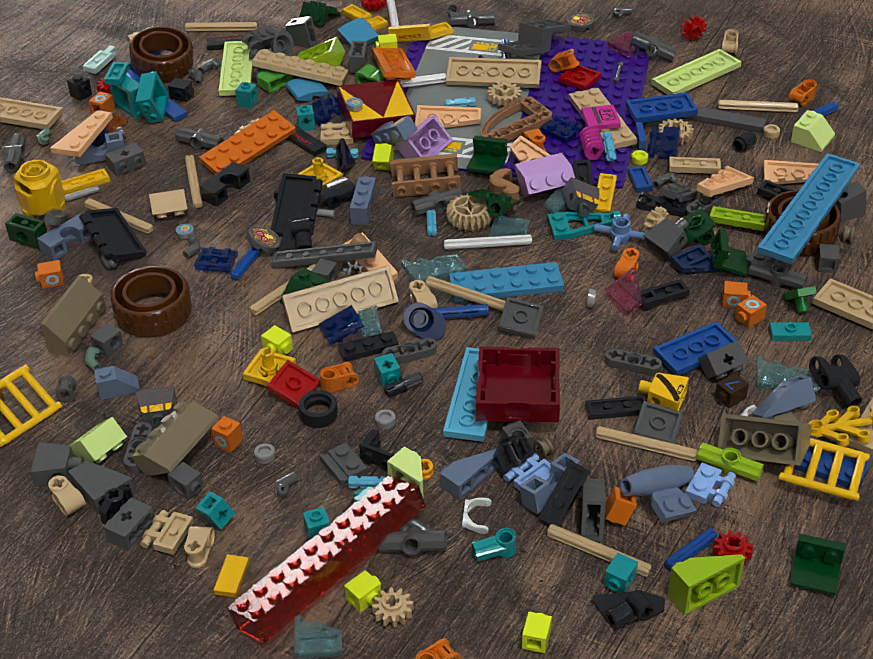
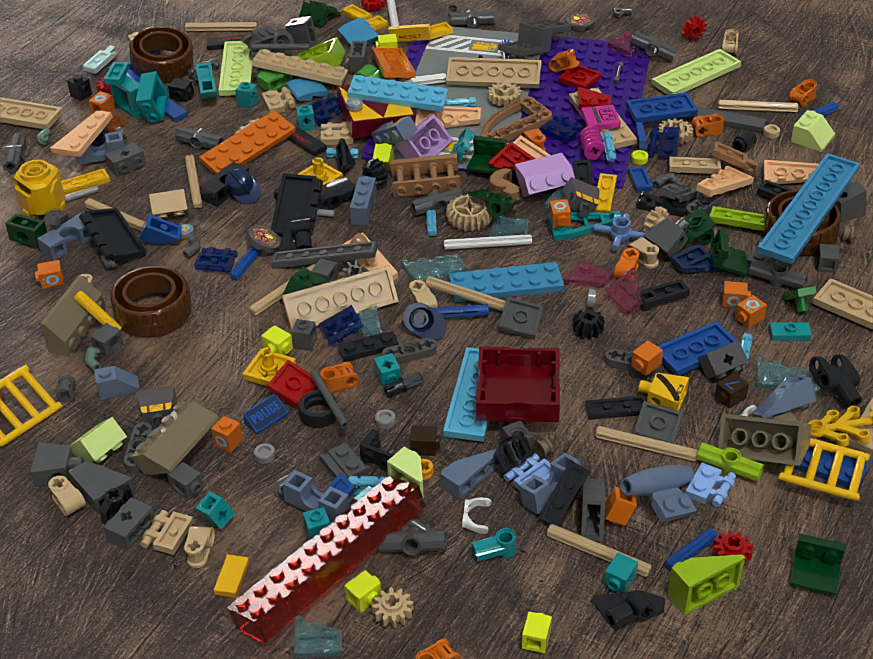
(95, 310): none -> yellow axle
(159, 231): none -> blue slope
(206, 81): none -> teal arch
(242, 186): none -> dark blue piece
(265, 414): none -> slope
(278, 101): none -> tan plate
(279, 46): none -> dark grey piece
(301, 492): none -> sand blue arch
(304, 334): none -> dark grey brick
(329, 399): none -> dark grey piece
(343, 484): none -> blue plate
(376, 169): none -> black gear
(398, 93): none -> medium azure plate
(424, 440): none -> dark brown brick
(463, 143): none -> teal plate
(508, 156): none -> red wing
(560, 213): none -> orange brick
(588, 275): none -> clear pink wing
(588, 323): none -> black gear
(591, 98): none -> red wing
(647, 252): none -> tan piece
(647, 358): none -> orange brick
(709, 125): none -> orange piece
(733, 157): none -> medium nougat hinge
(746, 344): none -> medium azure axle

